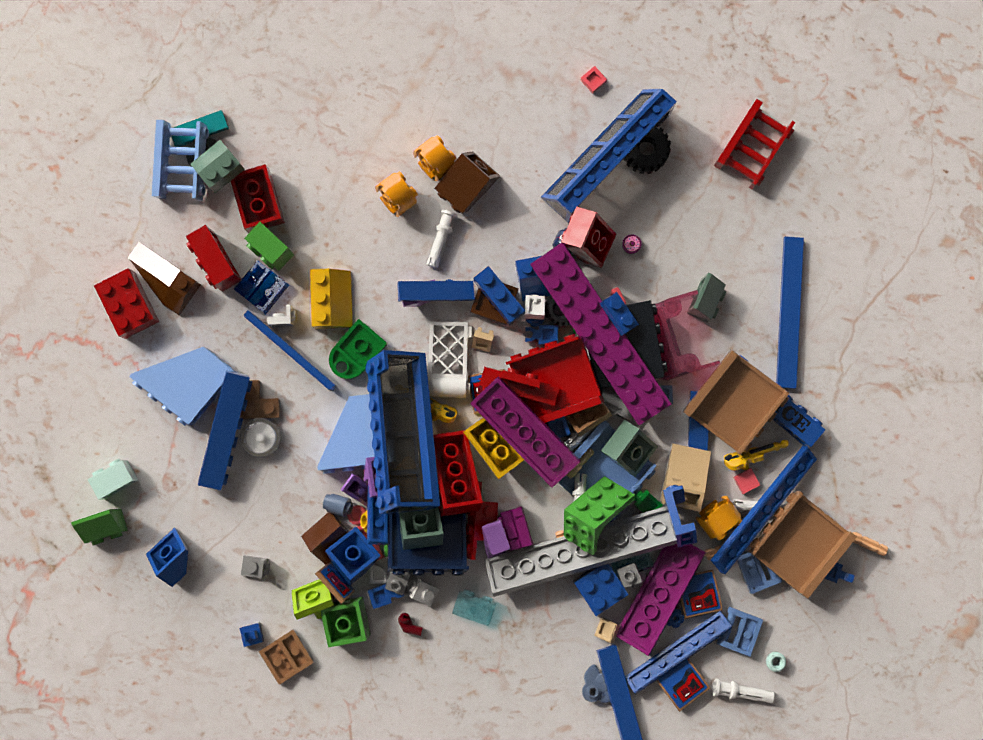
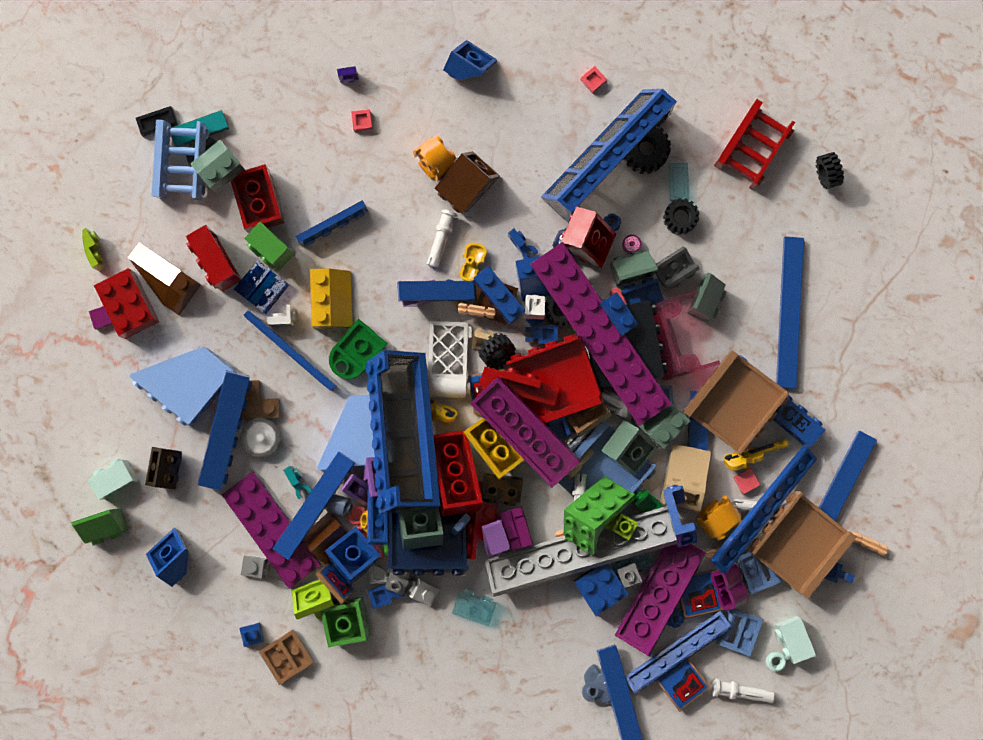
(90, 245): none -> lime slope
(100, 318): none -> magenta tile
(147, 122): none -> black tile
(163, 468): none -> dark brown brick
(266, 525): none -> magenta plate
(294, 478): none -> teal plate
(314, 505): none -> blue tile
(339, 220): none -> blue plate
(348, 74): none -> dark purple plate
(361, 120): none -> coral tile
(397, 194): light orange brick -> none
(407, 626): dark red arm -> none
(460, 524): none -> medium blue tile
(468, 61): none -> blue slope
(474, 256): none -> yellow piece
(478, 311): none -> light nougat axle
(492, 345): none -> black tyre
(502, 487): none -> dark brown brick
(518, 240): none -> blue plate
(607, 630): tan tile -> none
(616, 219): none -> blue plate
(622, 526): none -> lime slope
(632, 268): none -> sand green slope
(643, 292): none -> blue bracket
(665, 425): none -> sand green slope
(676, 268): none -> dark grey bracket
(678, 181): none -> clear light blue tile
(681, 205): none -> black tyre
(730, 588): none -> magenta brick
(794, 640): none -> light aqua brick
(829, 170): none -> black tyre
(847, 474): none -> blue tile

